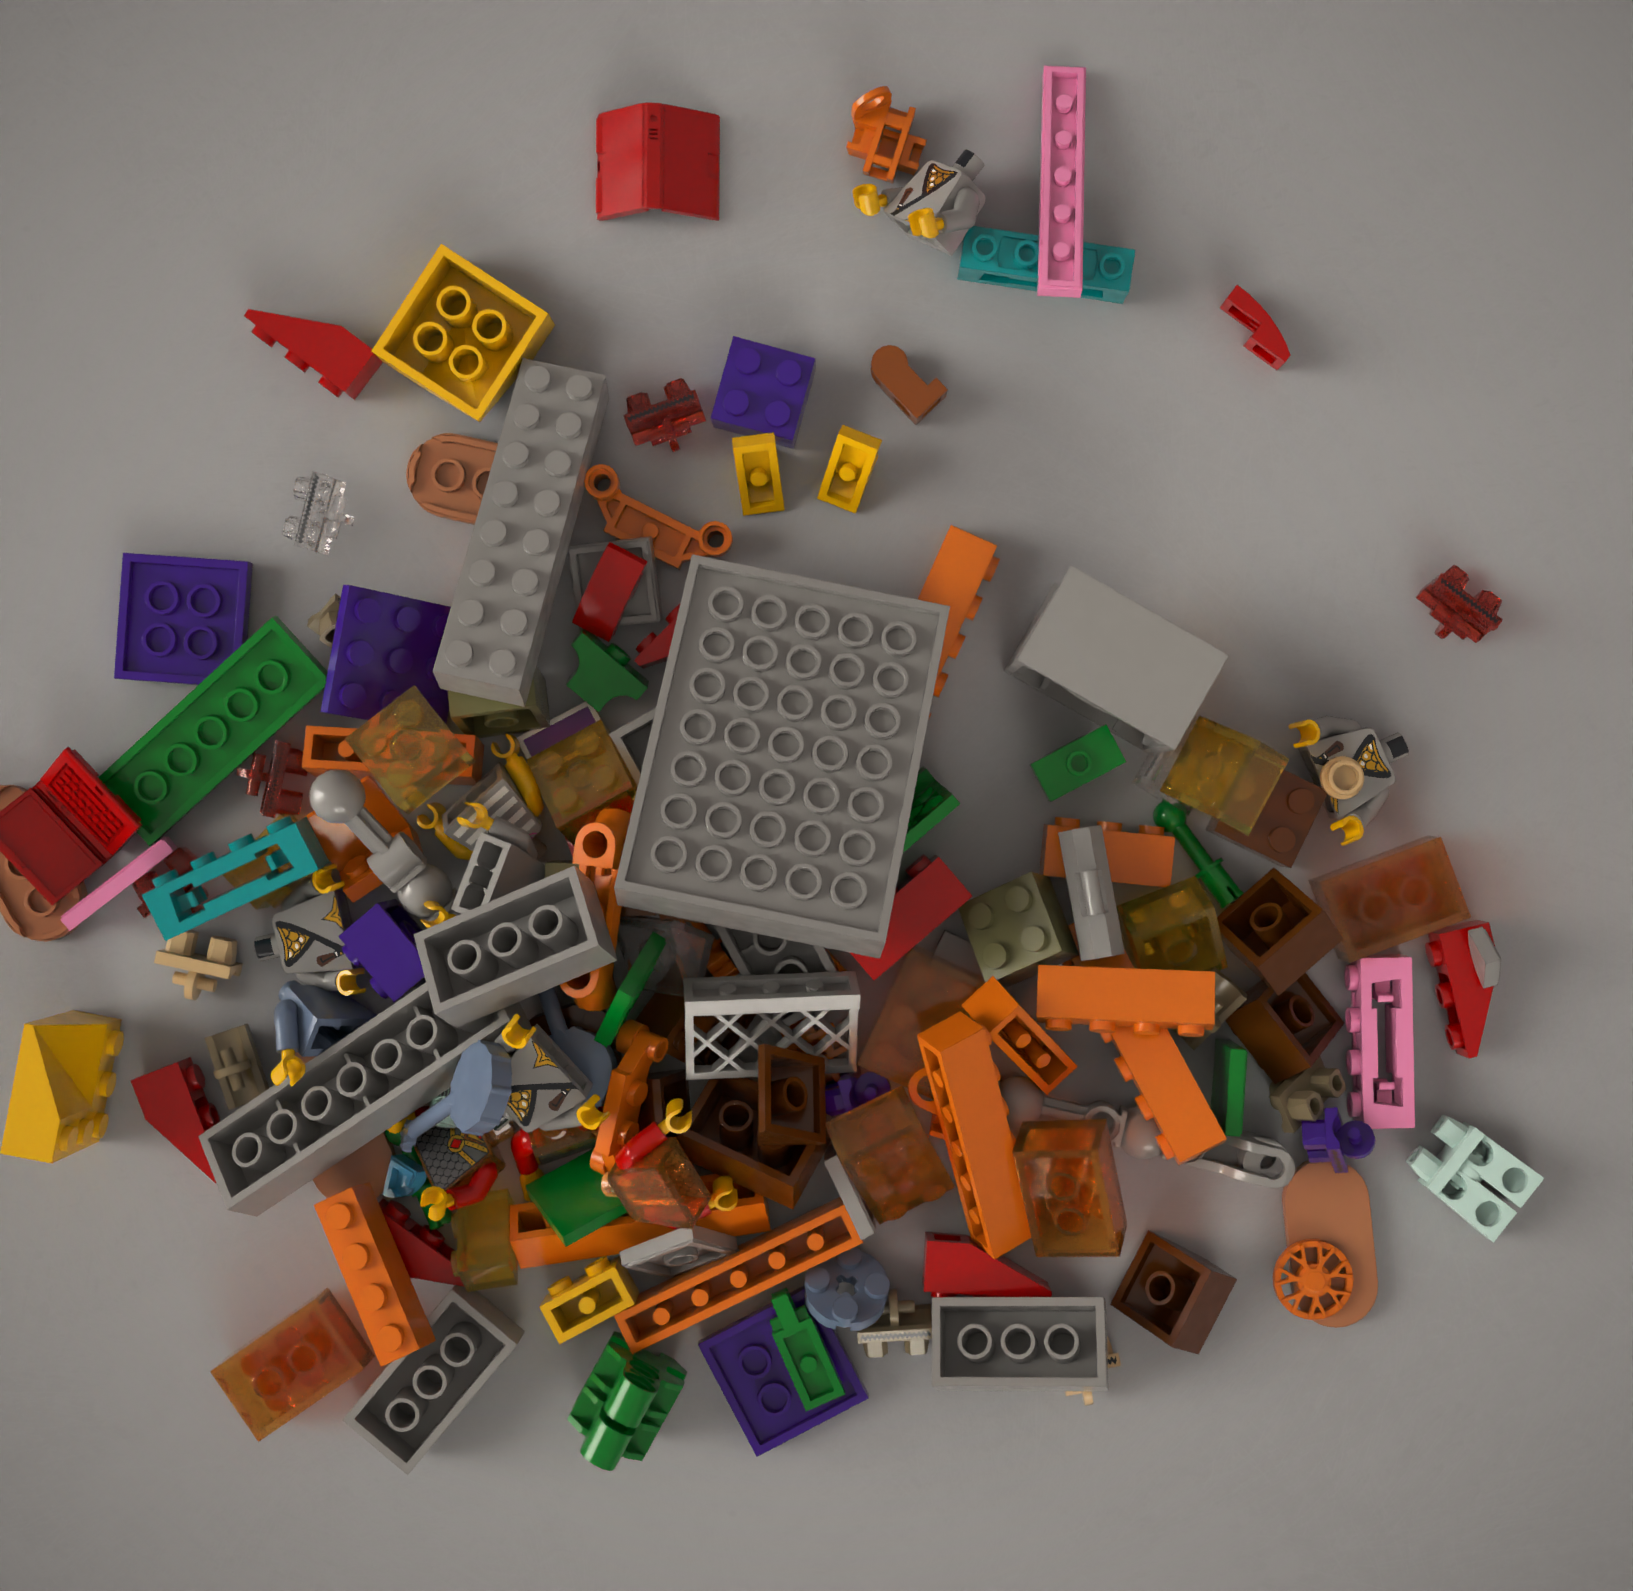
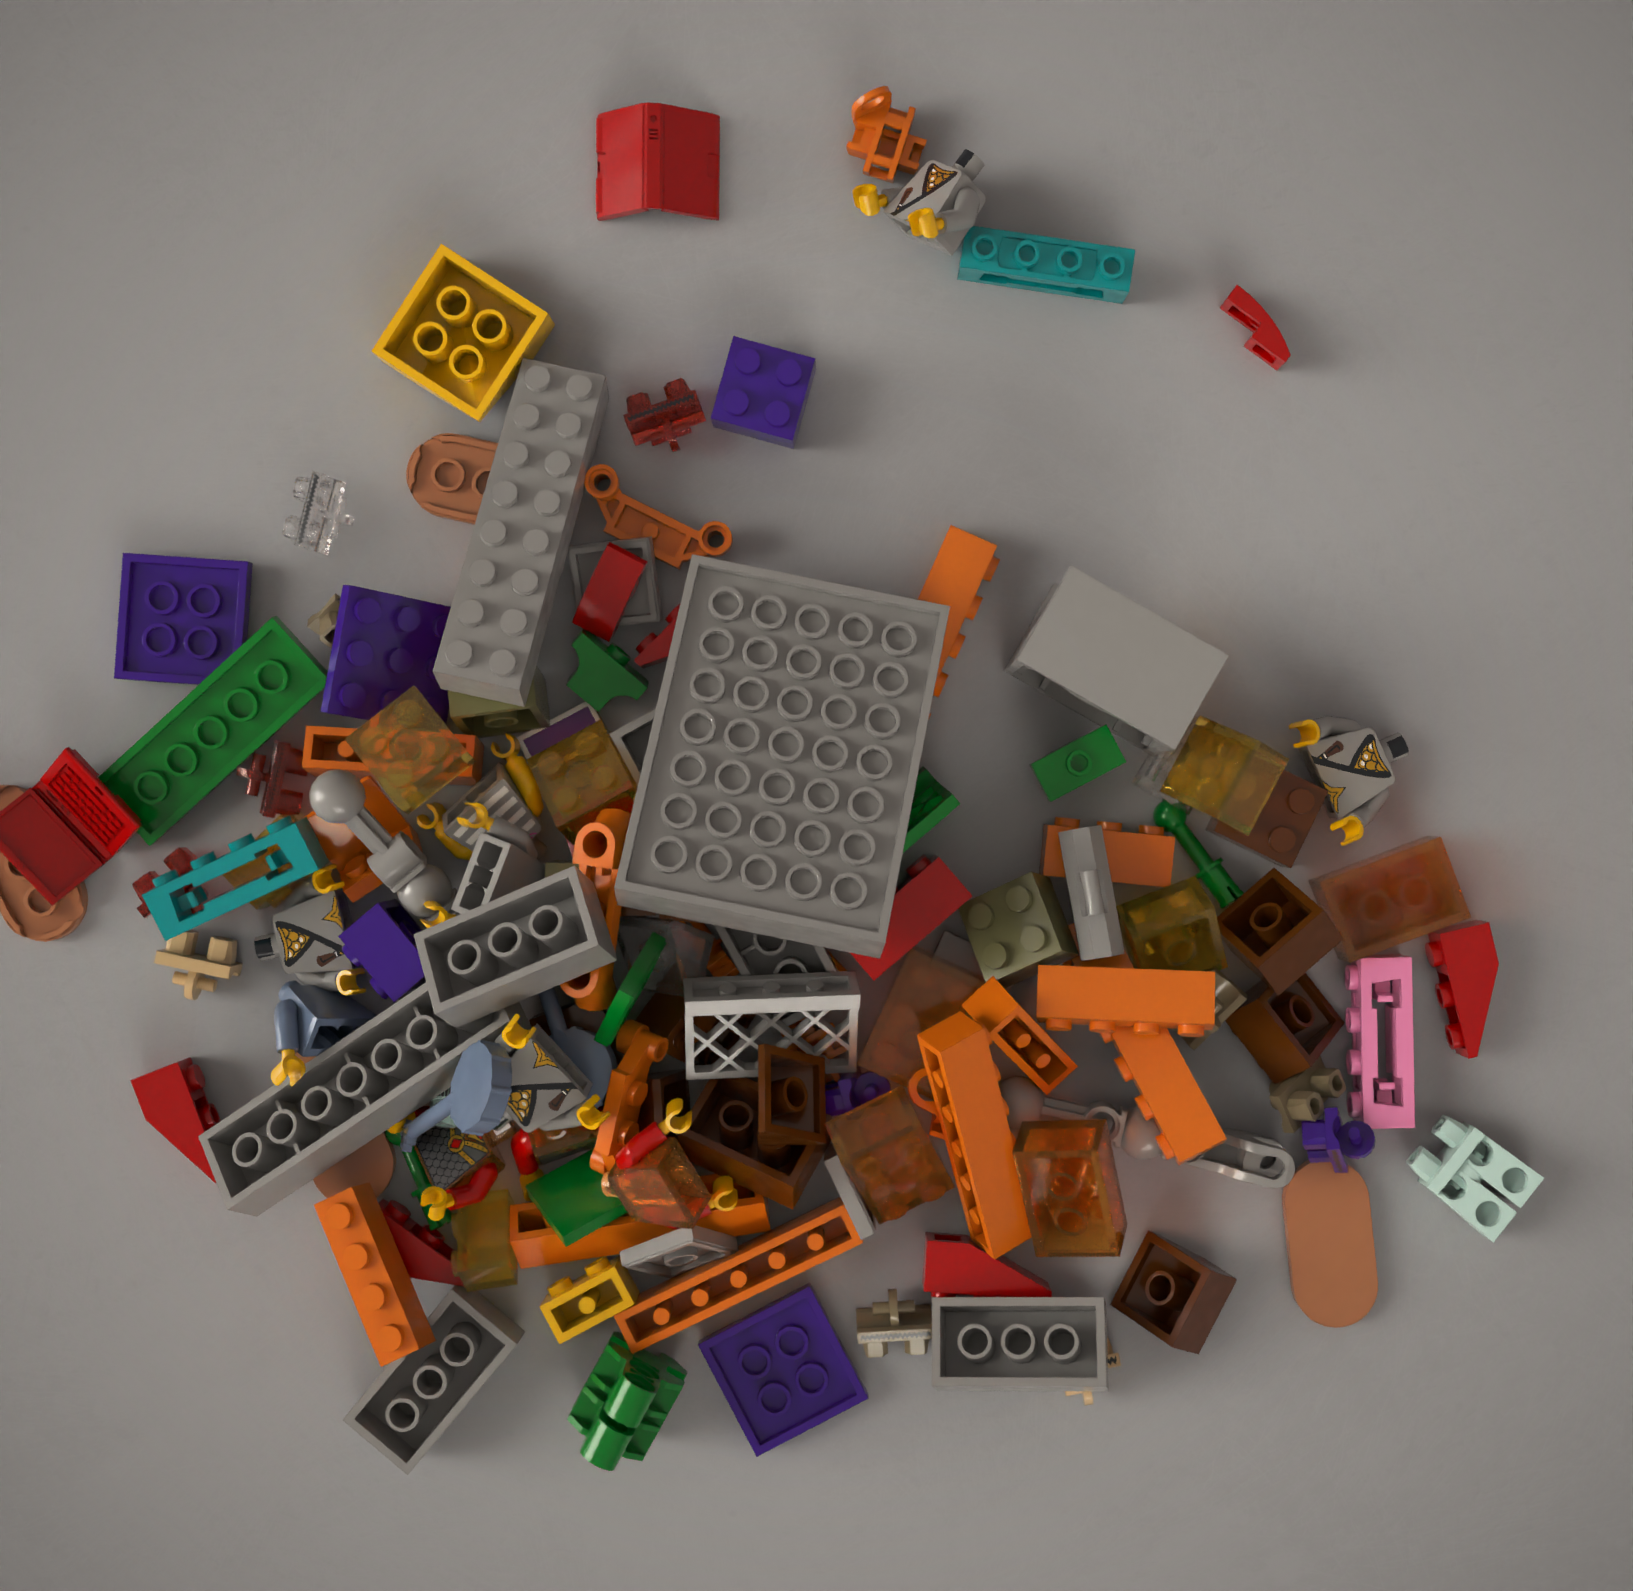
(62, 1085): yellow slope -> none
(118, 882): bright pink tile -> none
(237, 1065): dark tan hips -> none
(293, 1364): clear orange brick -> none
(326, 347): red slope -> none
(403, 1177): dark azure tile -> none
(758, 473): yellow slope -> none
(804, 1352): green hinge -> none
(844, 1310): sand blue plate -> none
(849, 468): yellow slope -> none
(903, 385): dark orange leg -> none
(1062, 182): bright pink tile -> none
(1229, 1086): green tile -> none
(1313, 1279): orange wheel -> none
(1342, 777): tan plate -> none
(1459, 610): clear red hips -> none
(1484, 957): light grey tile -> none

